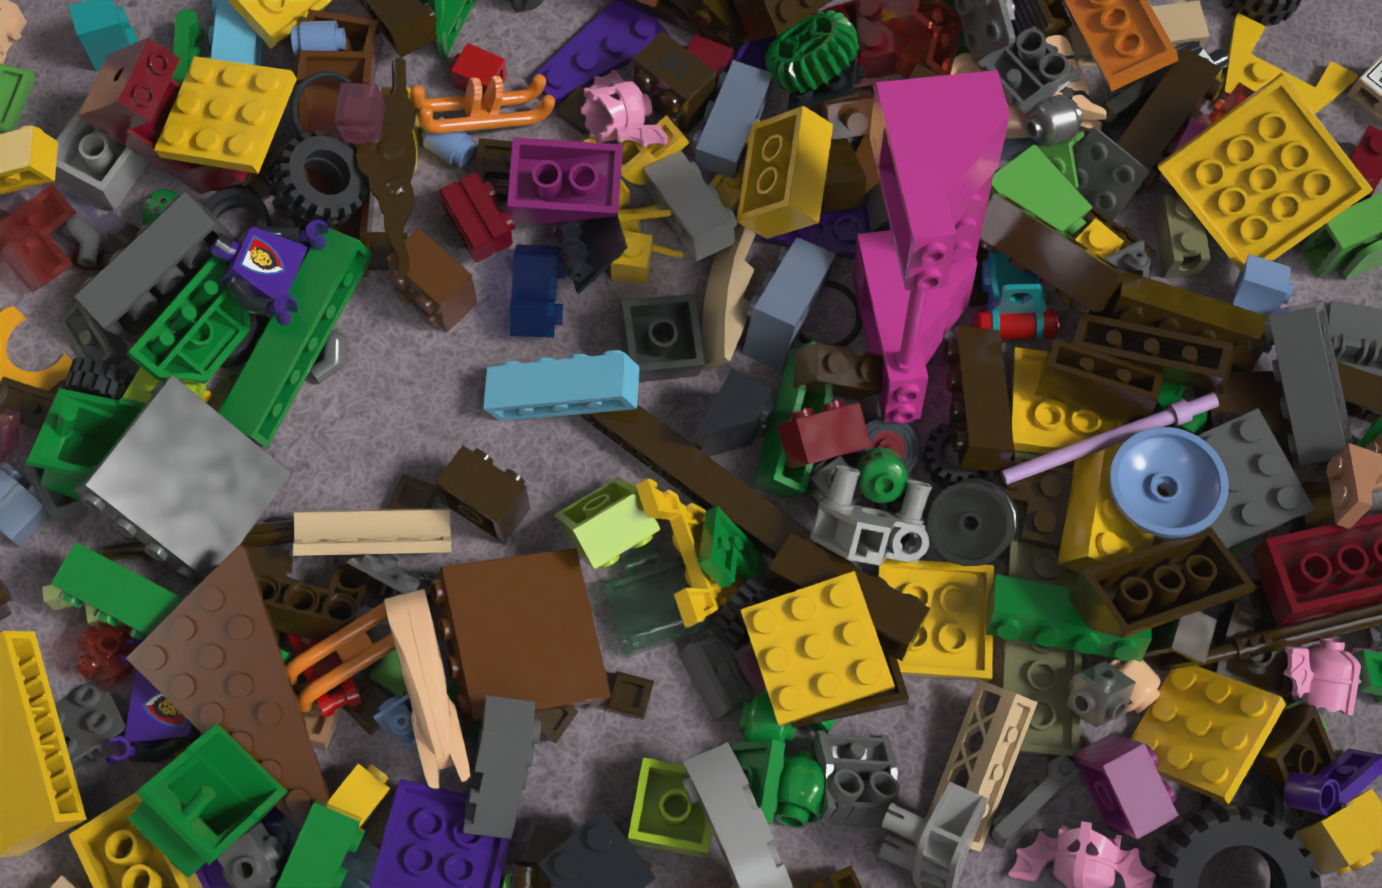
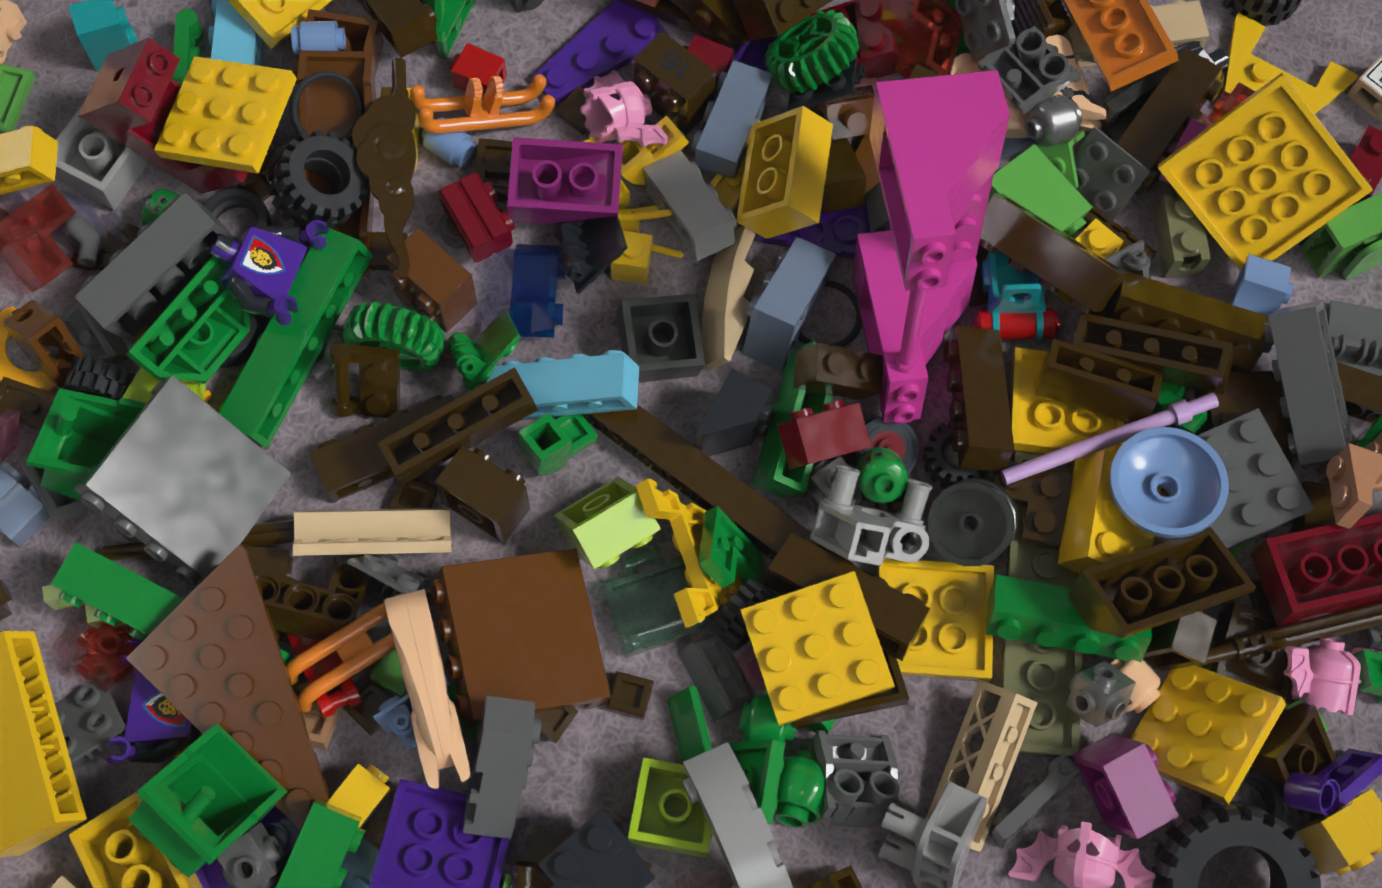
(38, 329): none -> reddish brown torso
(357, 460): none -> dark brown brick
(360, 113): clear pink brick -> none
(377, 378): none -> dark brown plate
(399, 329): none -> green gear
(458, 423): none -> dark brown brick
(478, 357): none -> green hinge
(552, 442): none -> green brick
(689, 723): none -> green slope

